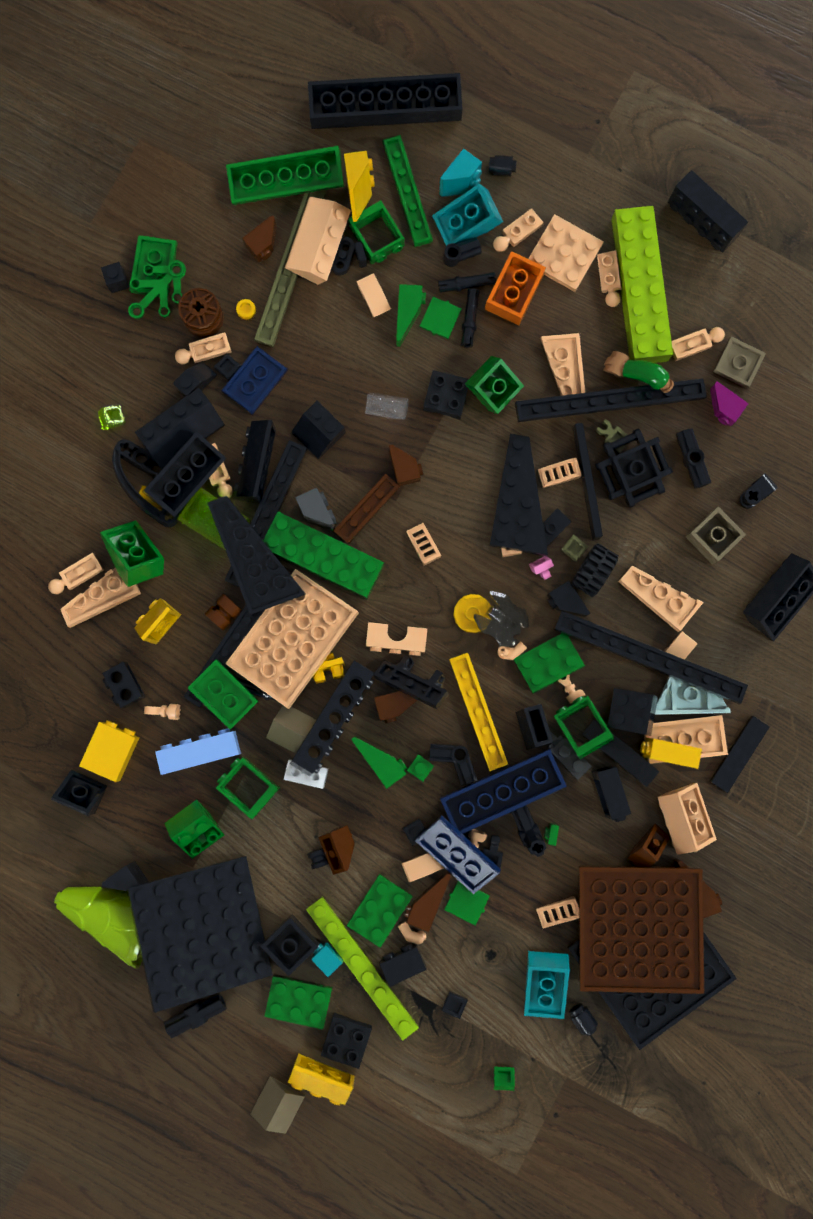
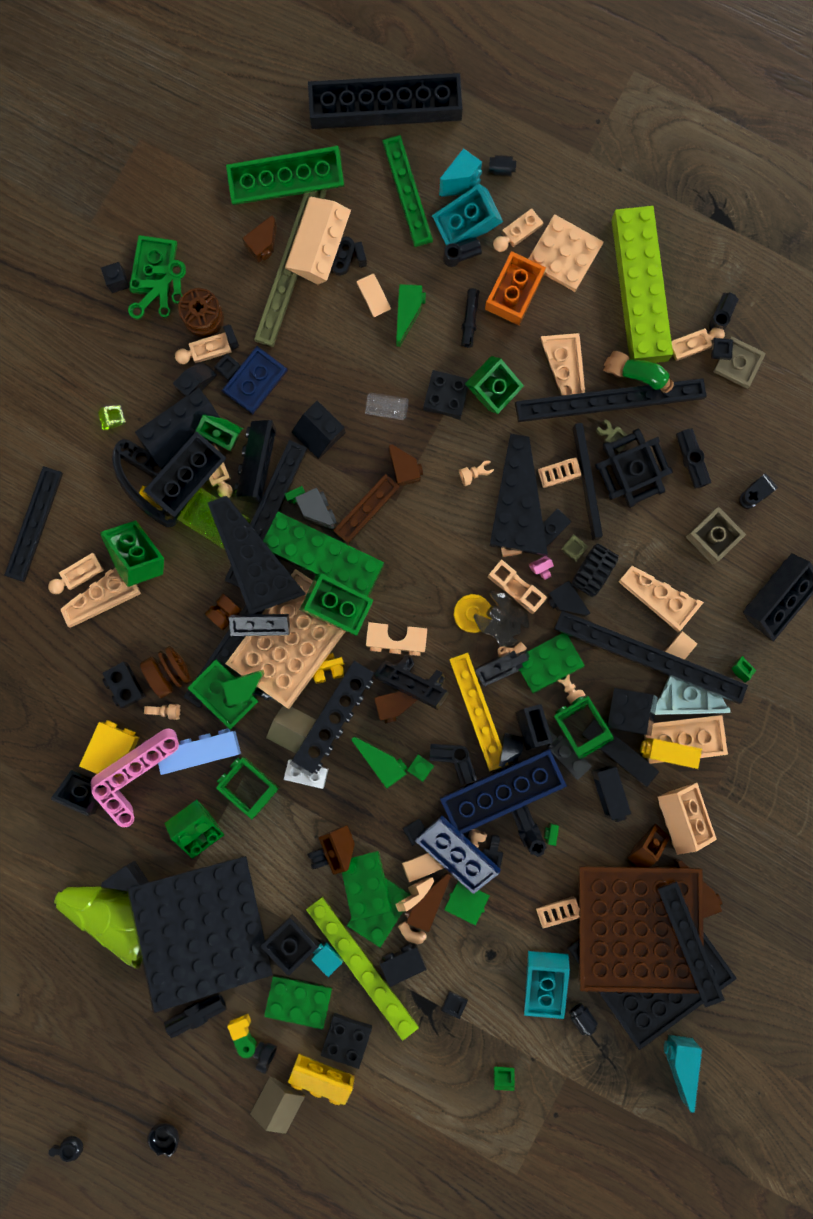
(33, 524): none -> black tile
(68, 1150): none -> black piece
(129, 773): none -> bright pink beam
(157, 621): yellow slope -> none
(163, 673): none -> reddish brown wheel
(163, 1139): none -> black hair
(219, 431): none -> green slope
(231, 336): none -> black tile
(241, 688): none -> green slope
(241, 1036): none -> leg
(246, 309): yellow tile -> none
(259, 624): none -> plate
(265, 1055): none -> black piece
(294, 493): none -> green plate
(336, 604): none -> green slope
(358, 181): yellow slope -> none
(366, 887): none -> green plate
(369, 215): green window -> none
(417, 892): none -> light nougat slope
(434, 556): light nougat slope -> none
(440, 317): green piece -> none
(466, 282): black pin -> none
(466, 474): none -> light nougat piece
(501, 667): none -> black hinge
(511, 749): none -> black slope
(515, 587): none -> light nougat arch
(610, 277): light nougat plate -> none
(684, 1060): none -> teal slope
(690, 944): none -> black plate
(707, 211): black brick -> none
(722, 349): none -> black tile
(724, 311): none -> black piece
(726, 404): magenta slope -> none
(739, 754): black tile -> none
(743, 669): none -> green plate

